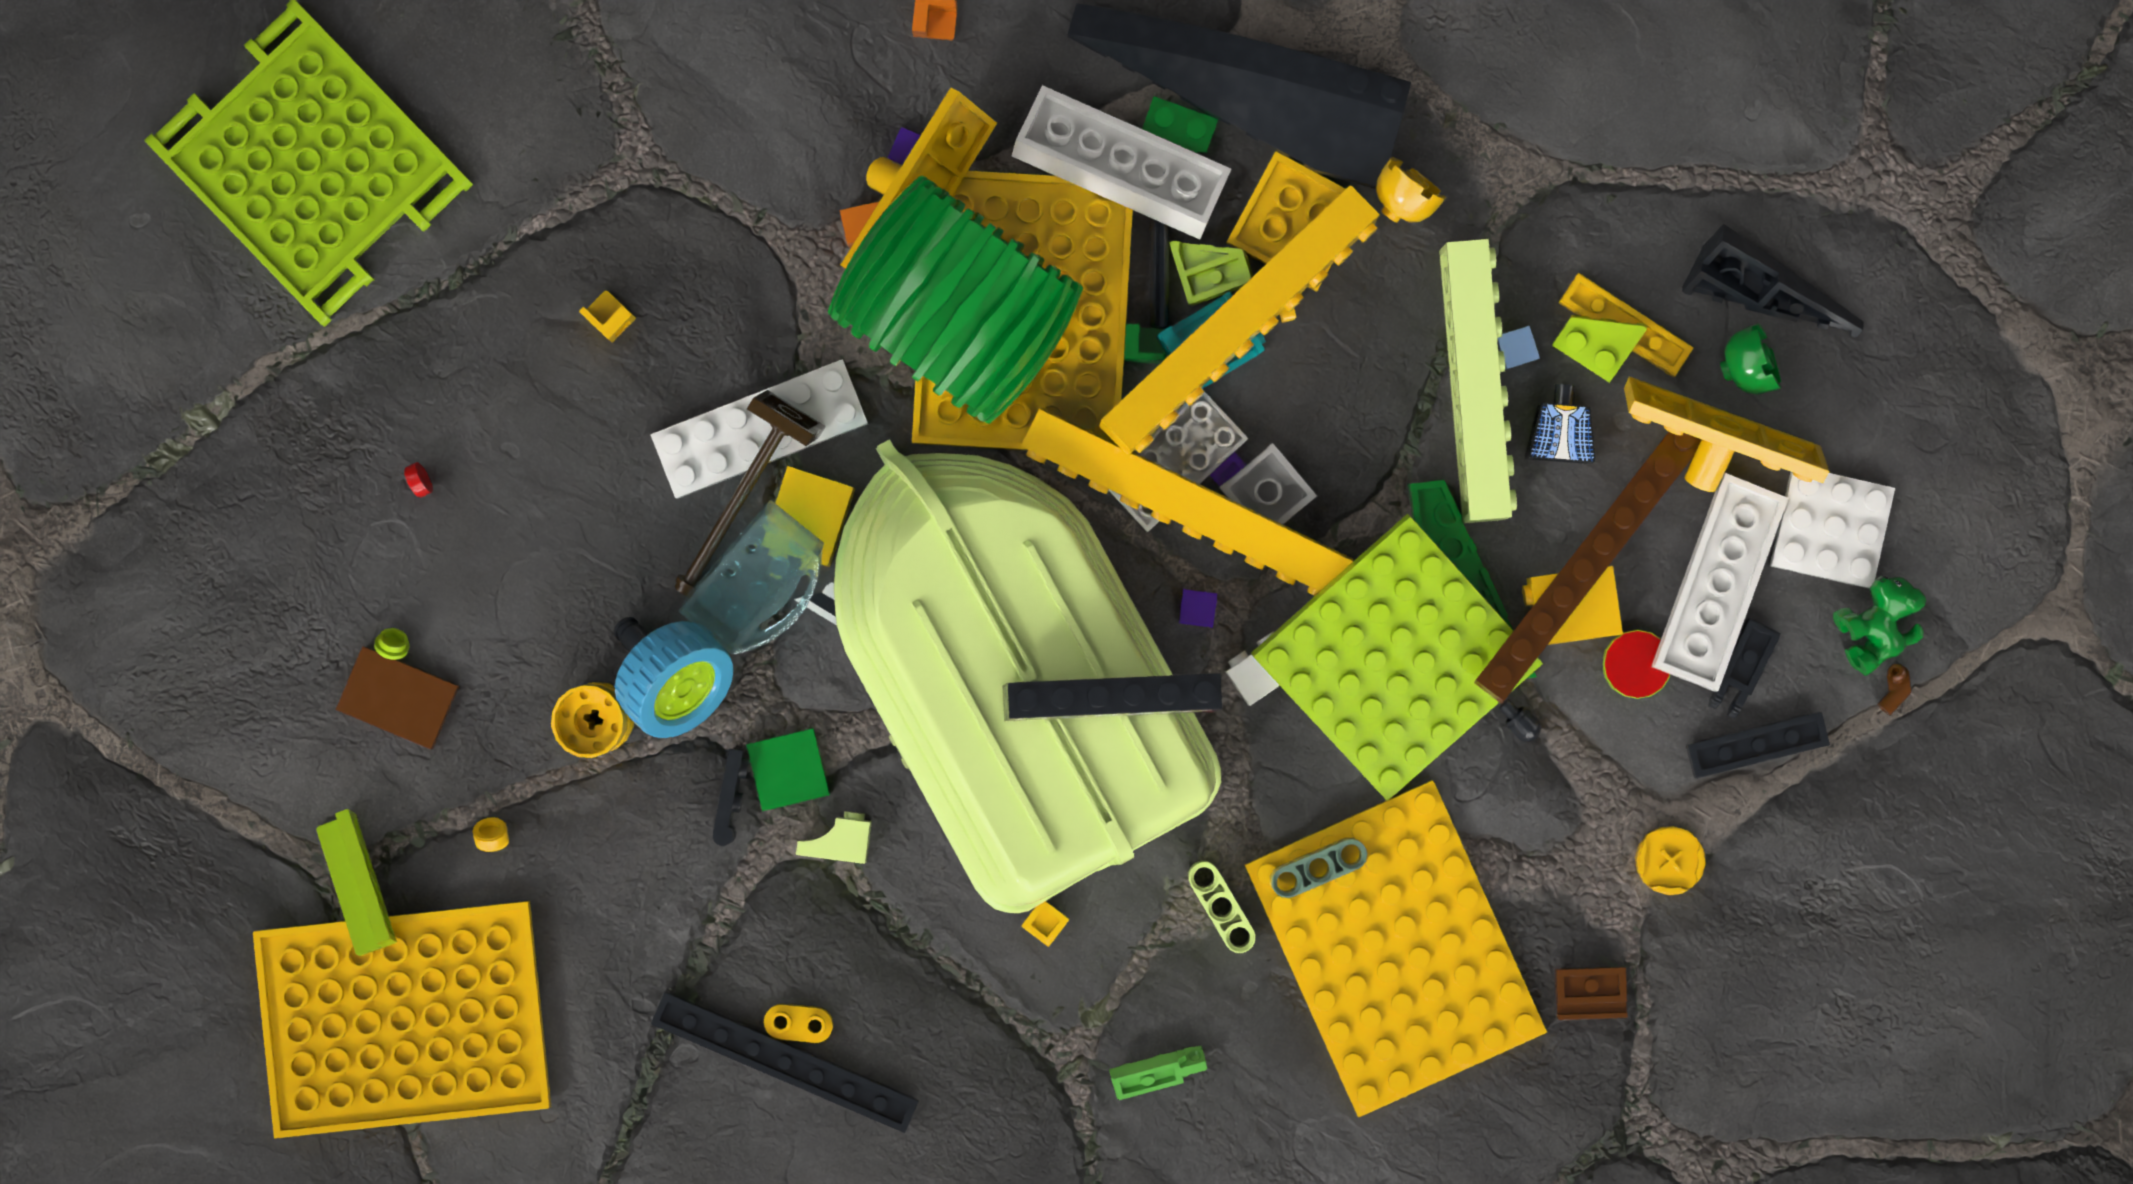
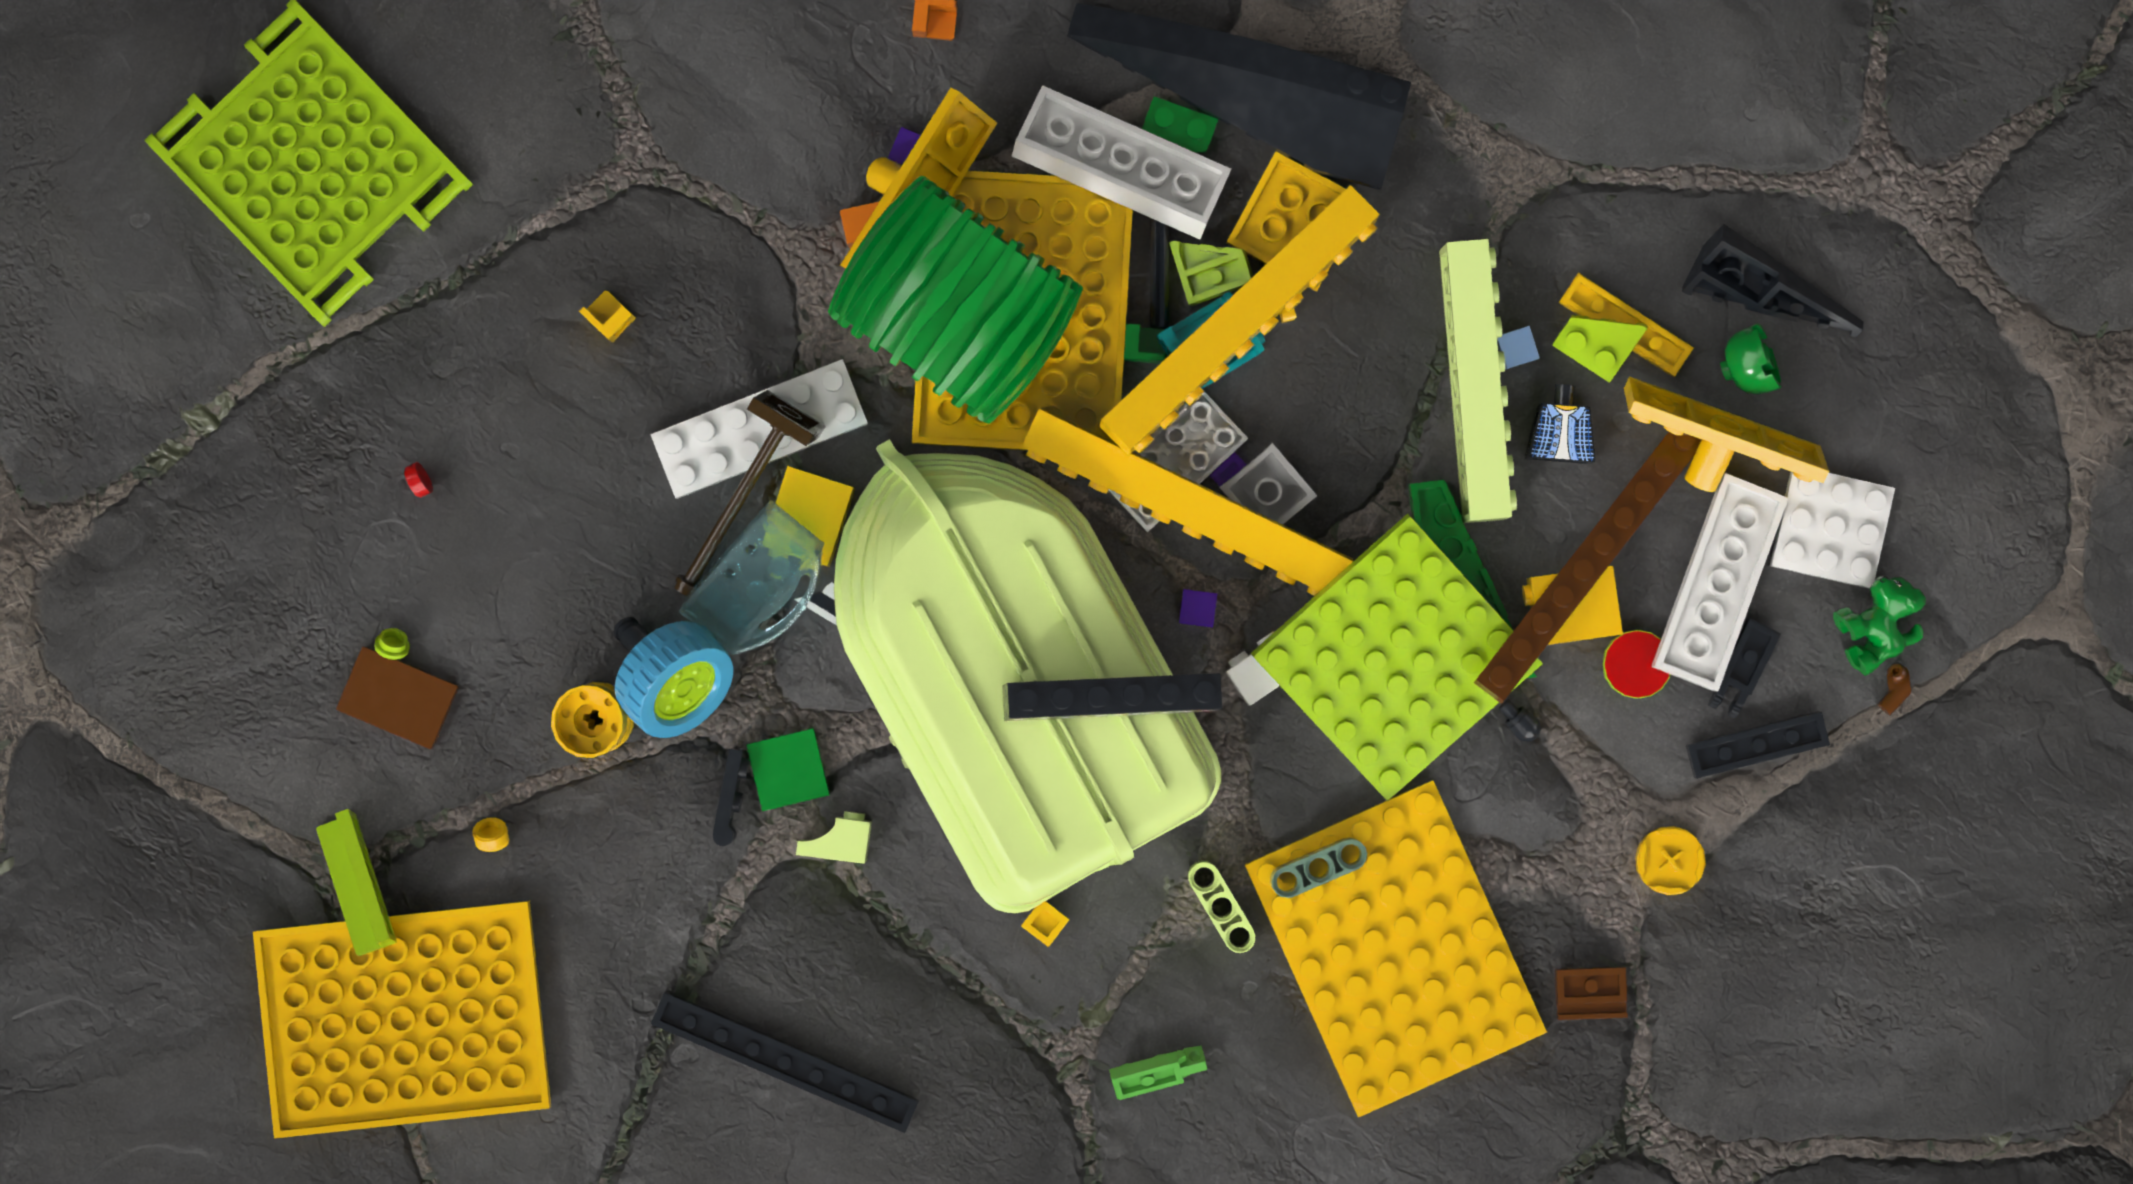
(798, 1023): yellow plate -> none
(1406, 193): yellow cylinder -> none

